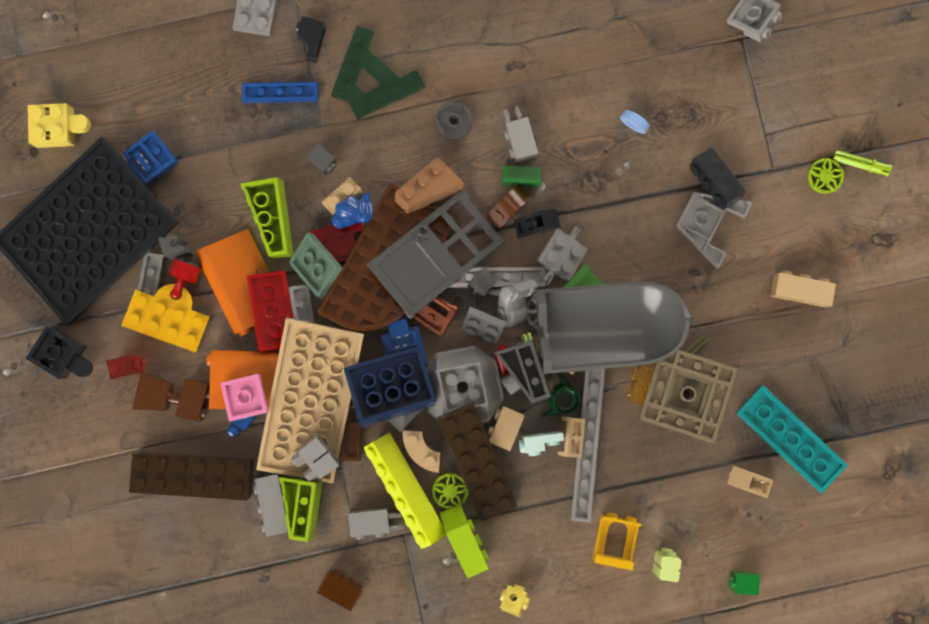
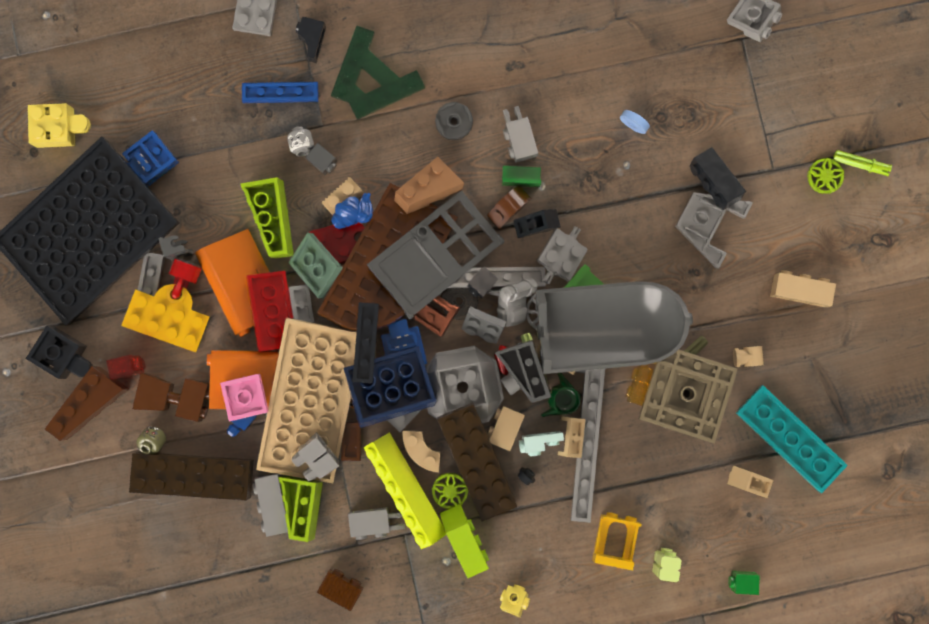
(85, 403): none -> reddish brown wedge
(151, 440): none -> olive head
(300, 141): none -> light grey head
(365, 342): none -> black plate
(526, 475): none -> black plate
(748, 356): none -> tan piece

